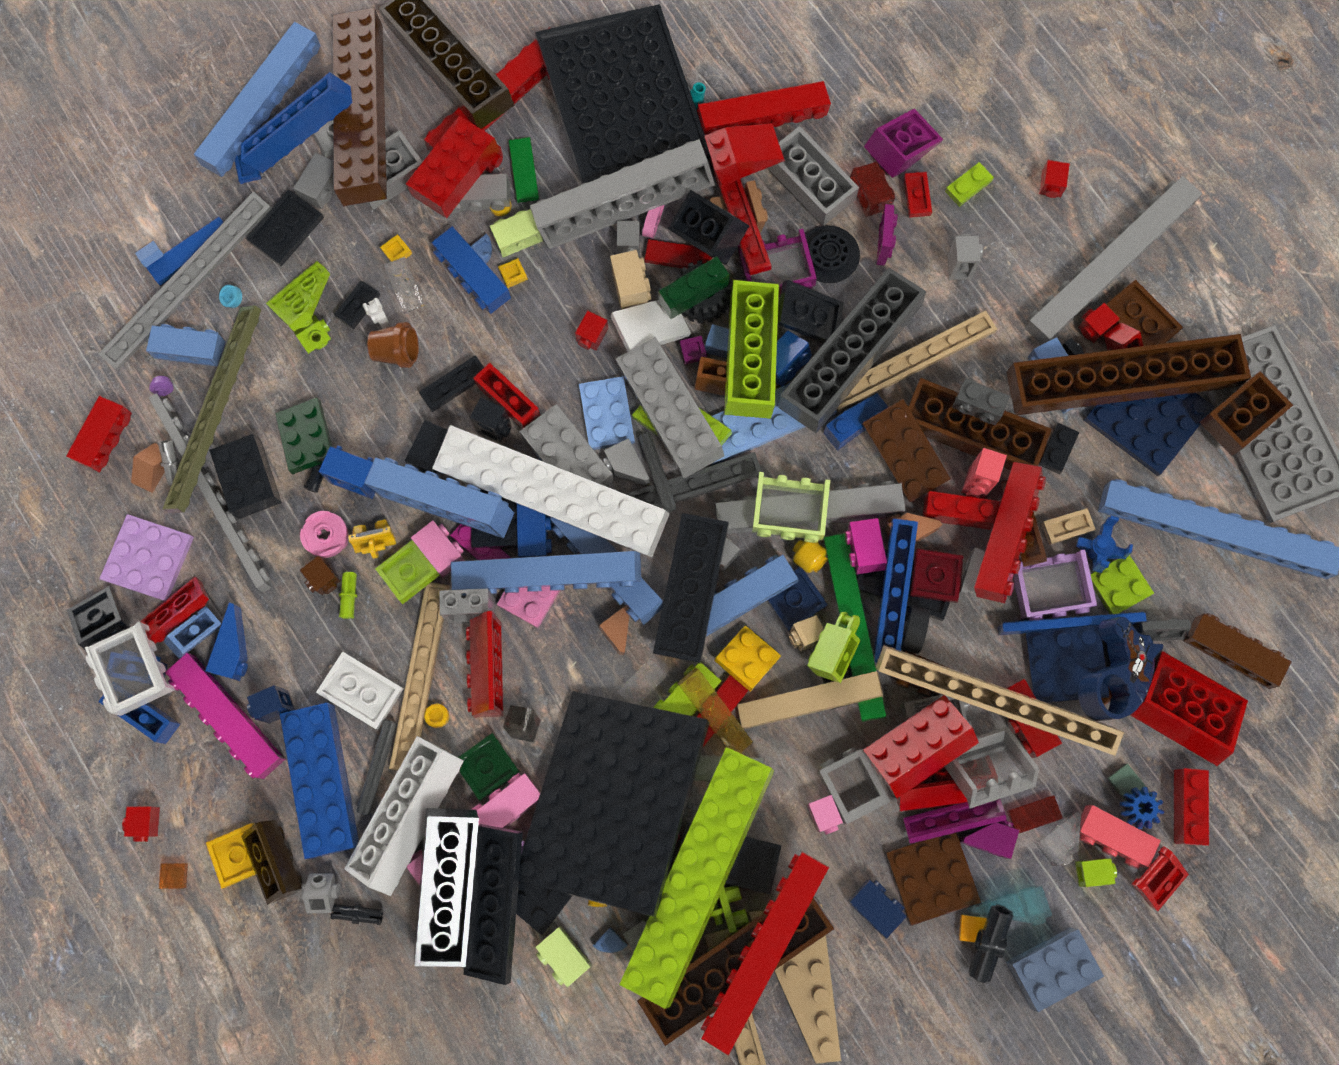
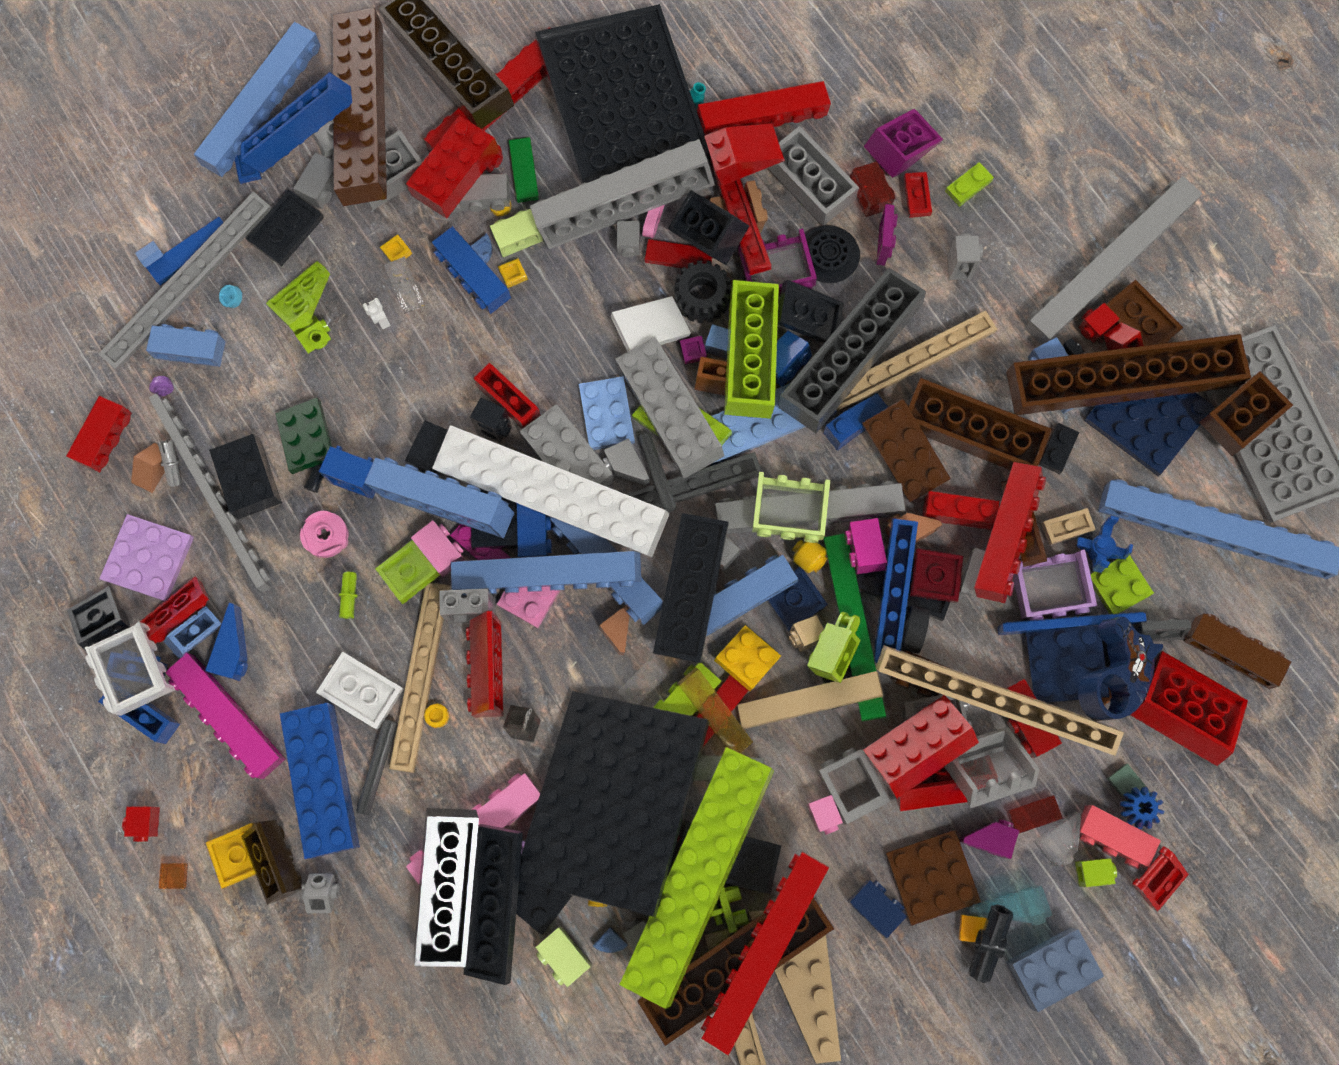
(211, 411): olive plate -> none
(269, 703): dark blue brick -> none
(320, 576): reddish brown brick -> none
(352, 309): black plate -> none
(357, 914): black pin -> none
(372, 540): yellow hips -> none
(394, 345): dark orange piece -> none
(400, 817): white brick -> none
(451, 384): black plate -> none
(487, 767): dark green plate -> none
(591, 331): red brick -> none
(630, 279): tan brick -> none
(693, 287): dark green brick -> none
(952, 820): magenta plate -> none
(980, 401): dark grey brick -> none
(983, 473): coral brick -> none
(1054, 178): red brick -> none
(1191, 807): red brick -> none

